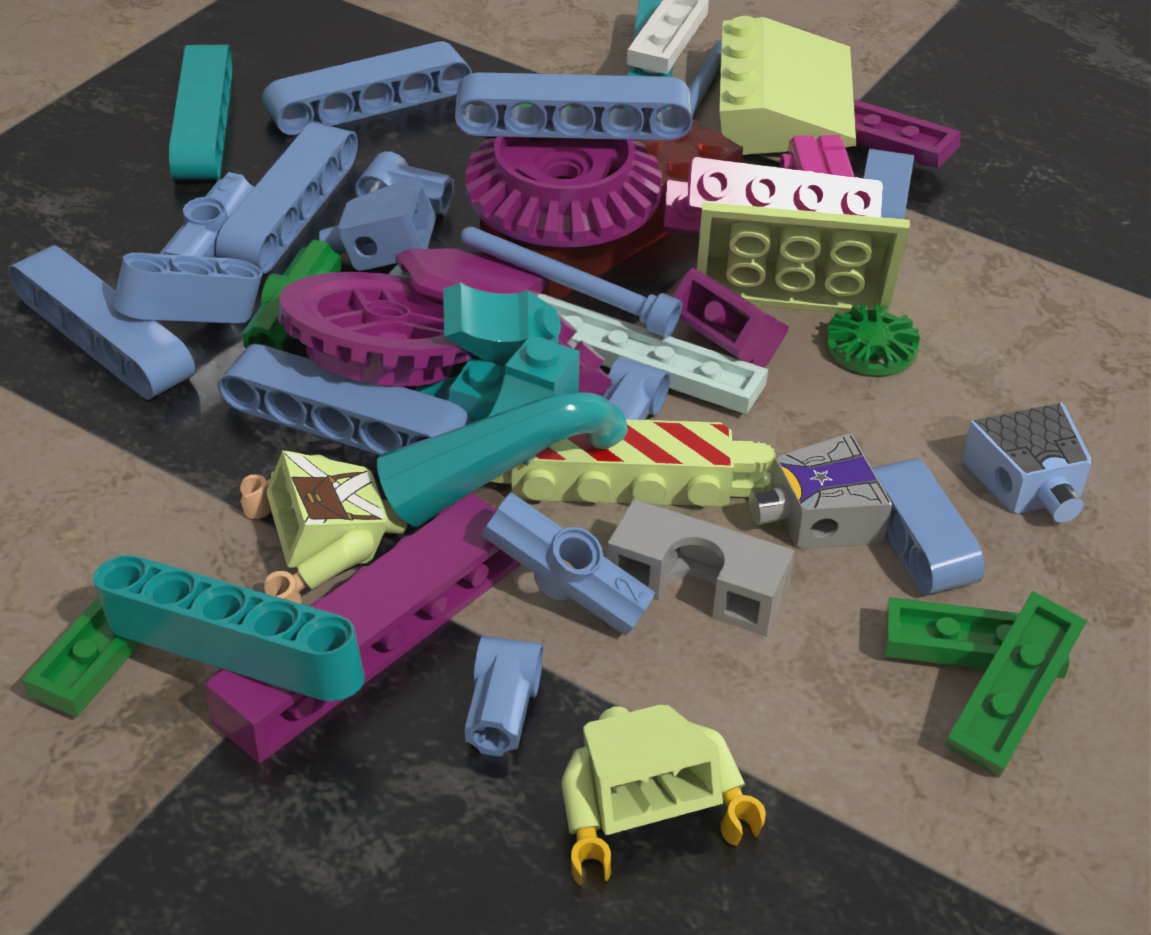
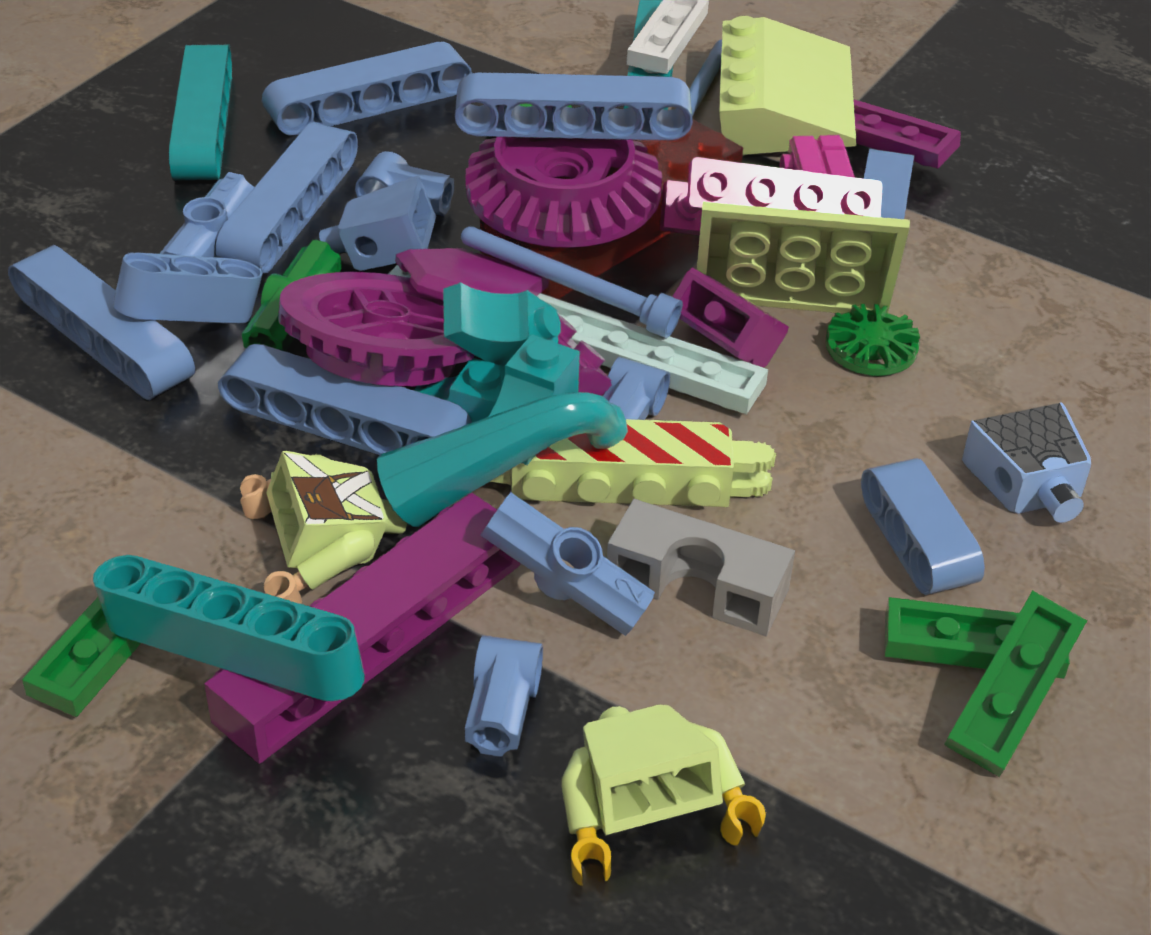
(825, 496): light grey torso -> none

